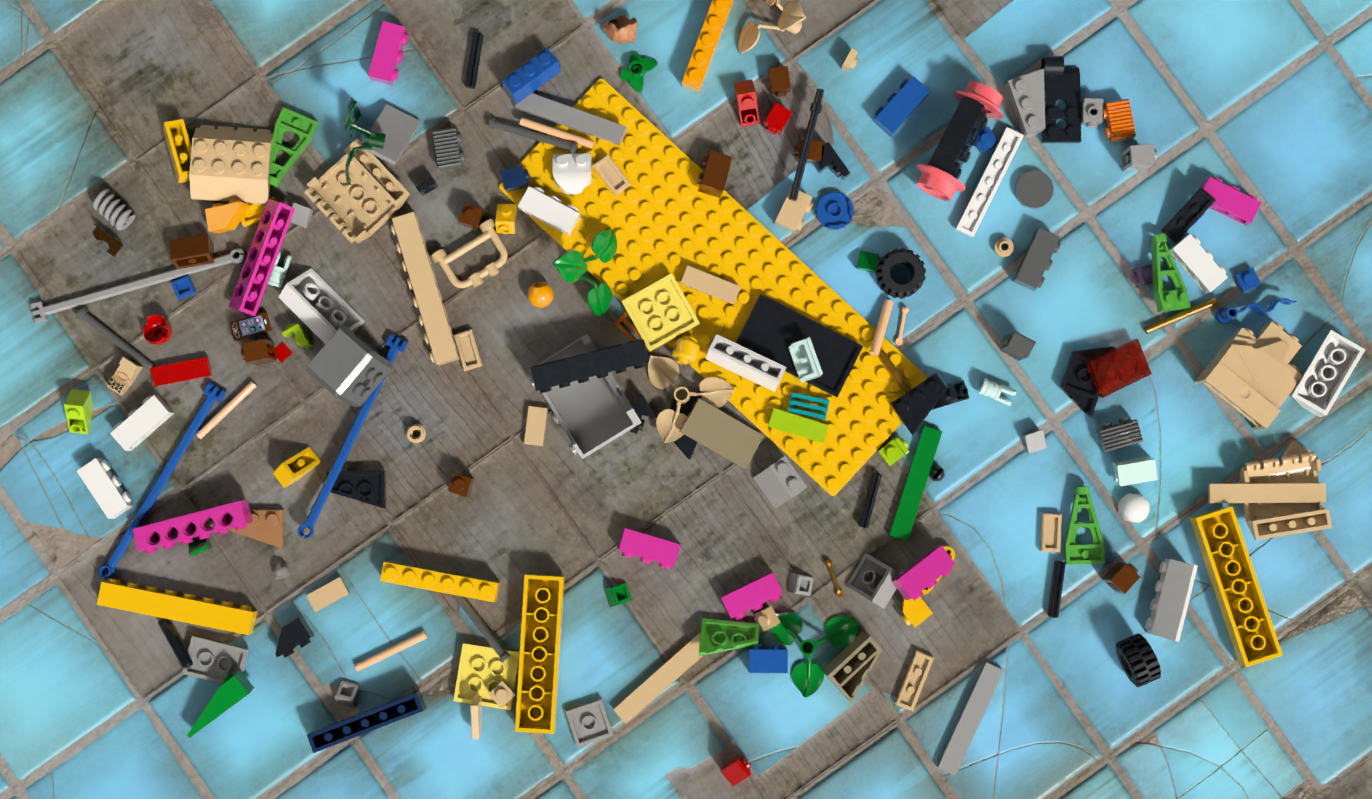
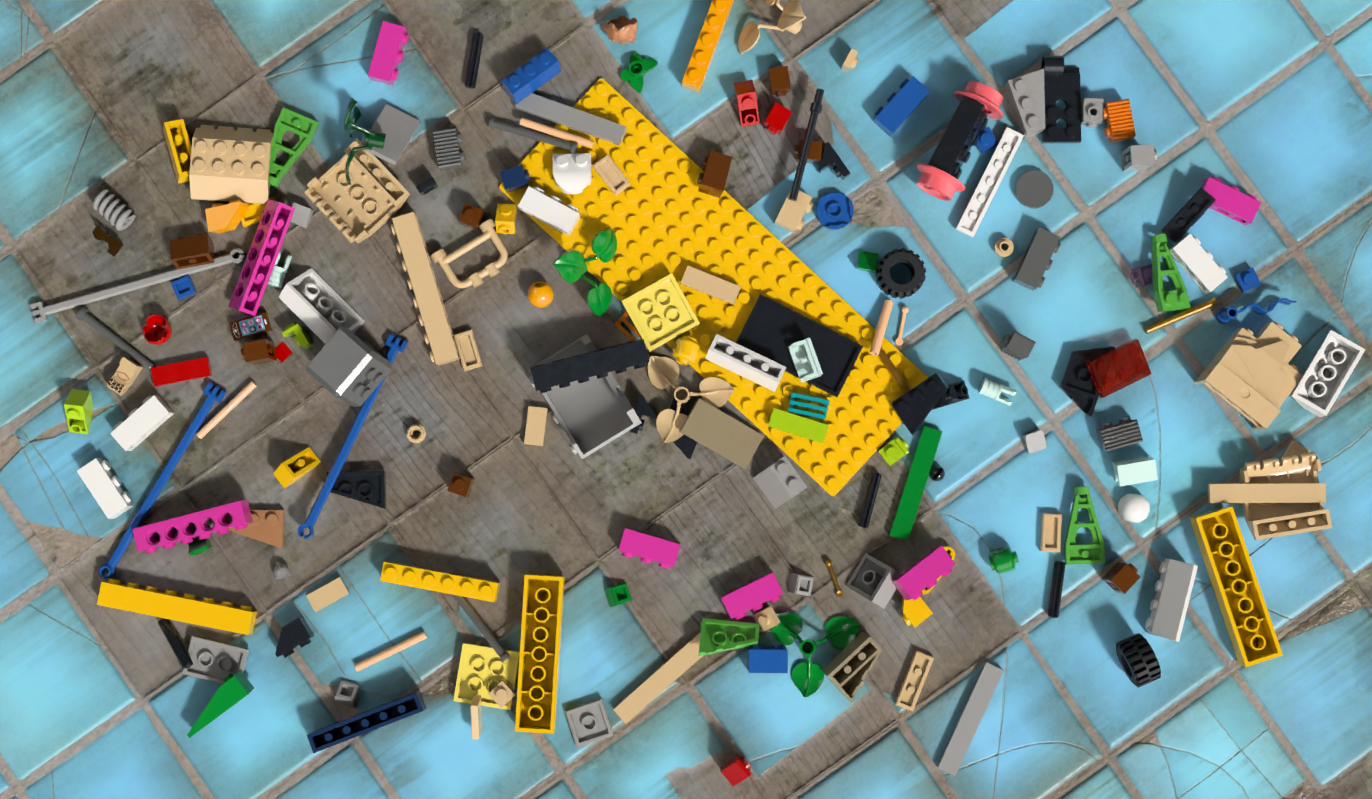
(1003, 560): none -> green head

